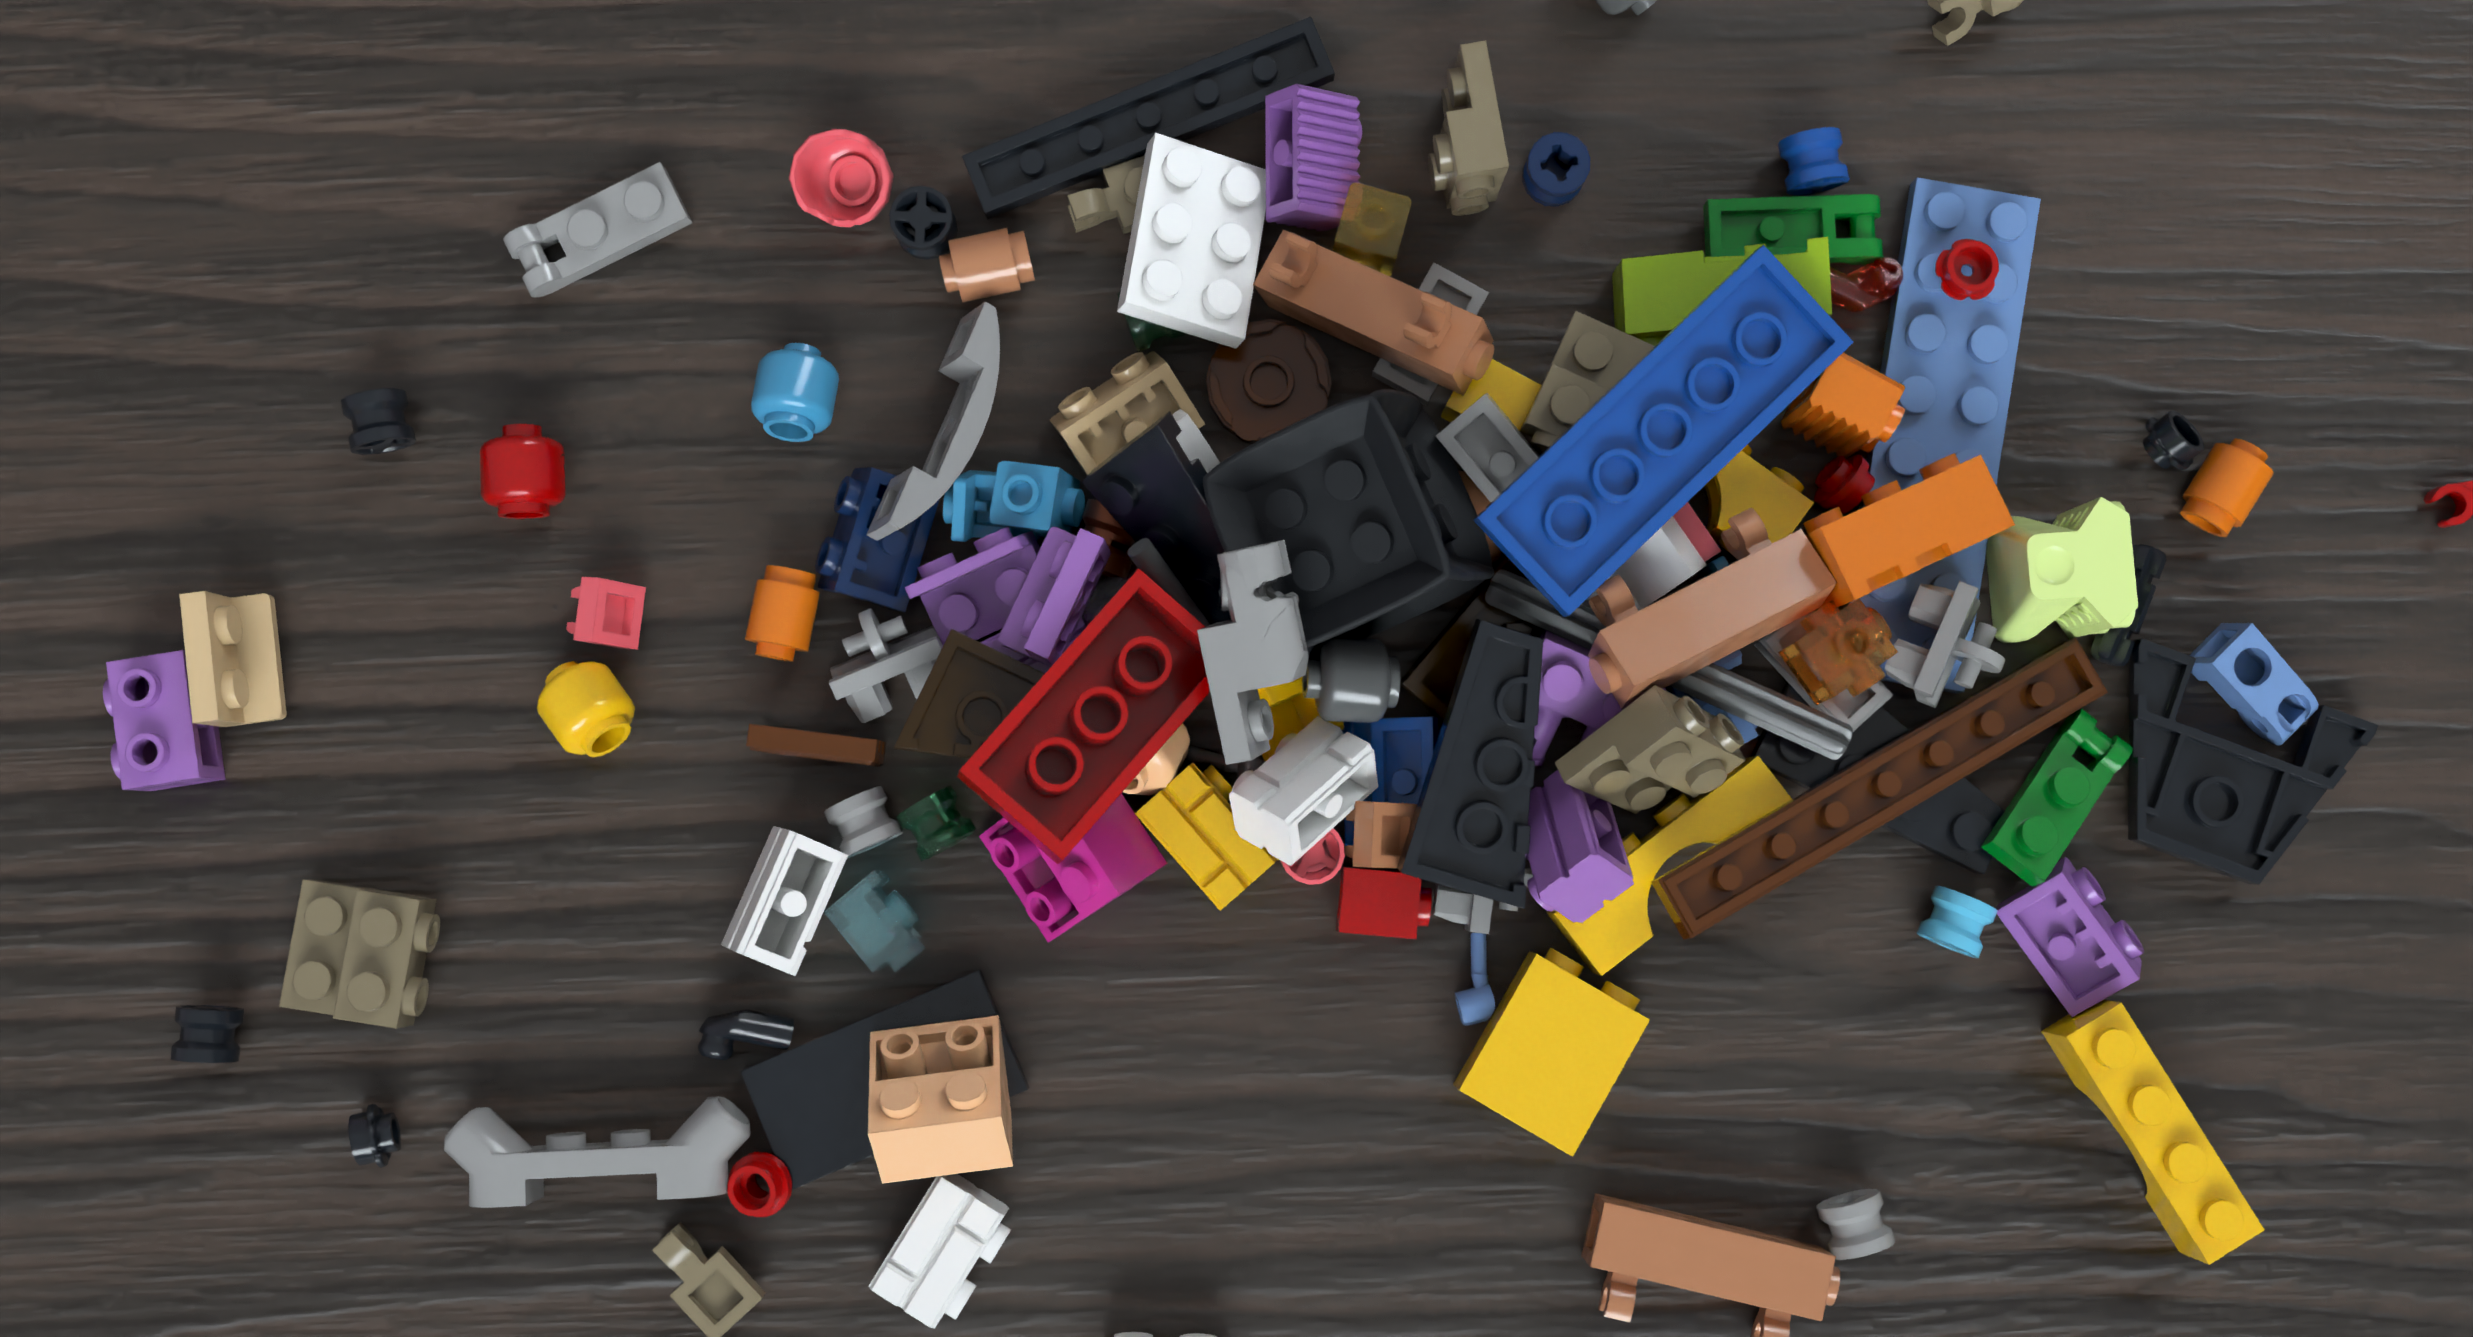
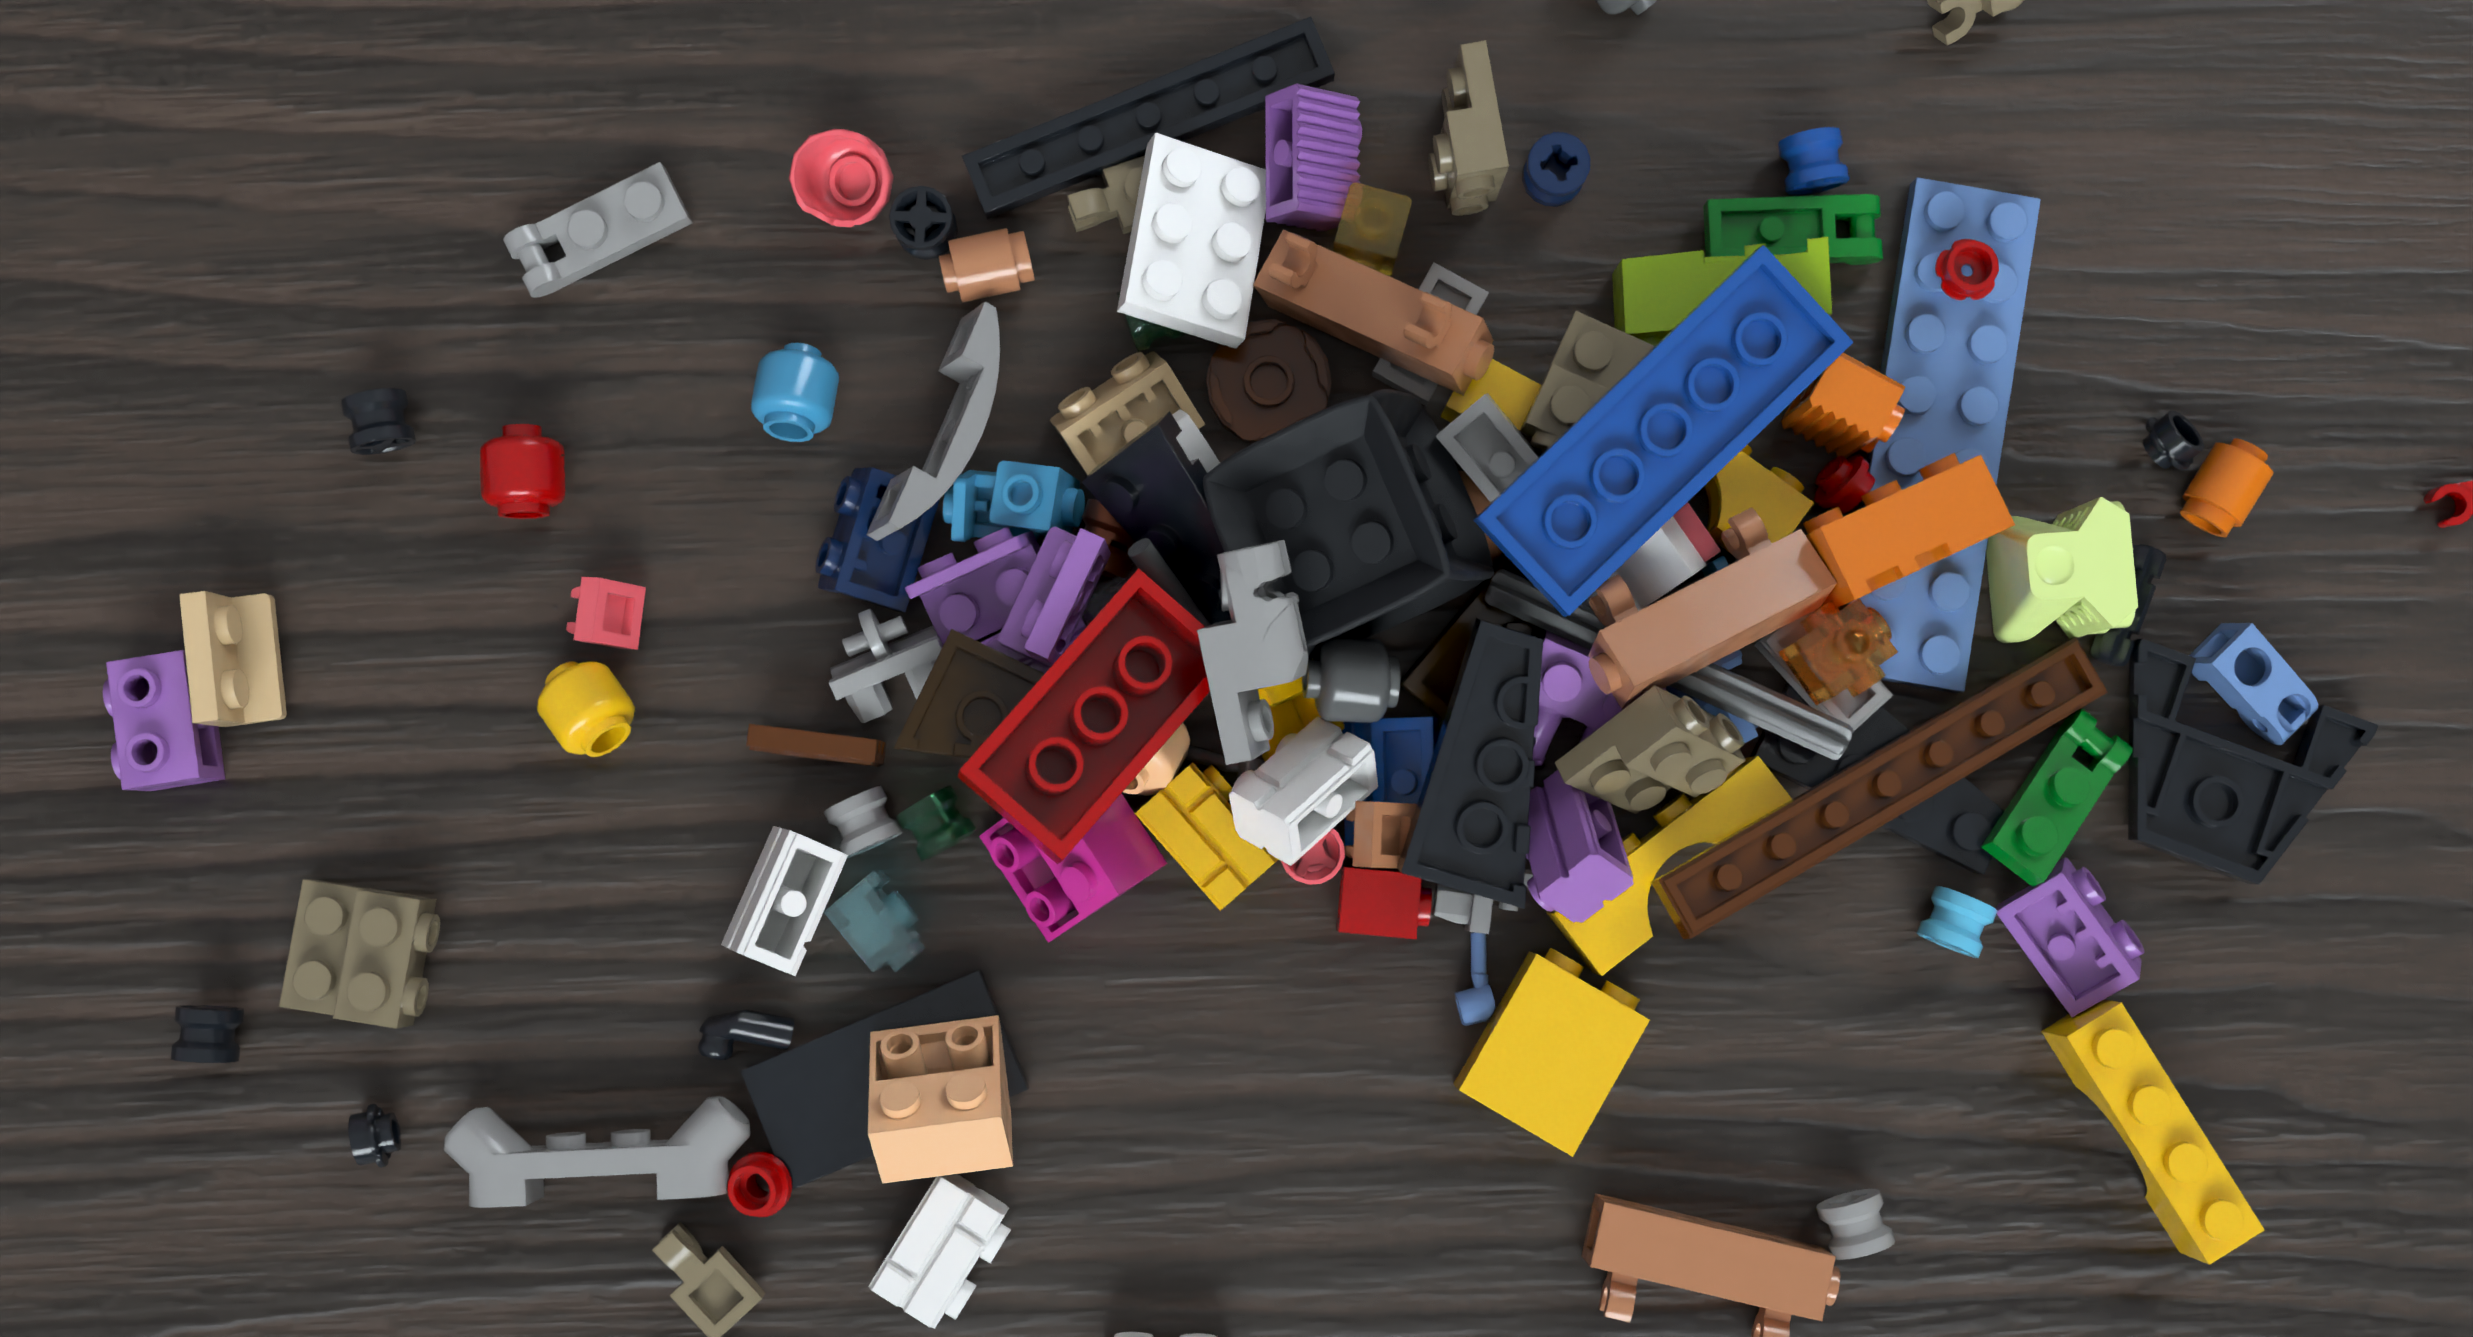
(783, 612): orange brick -> none
(1866, 285): clear red arm -> none
(1952, 616): light grey hips -> none

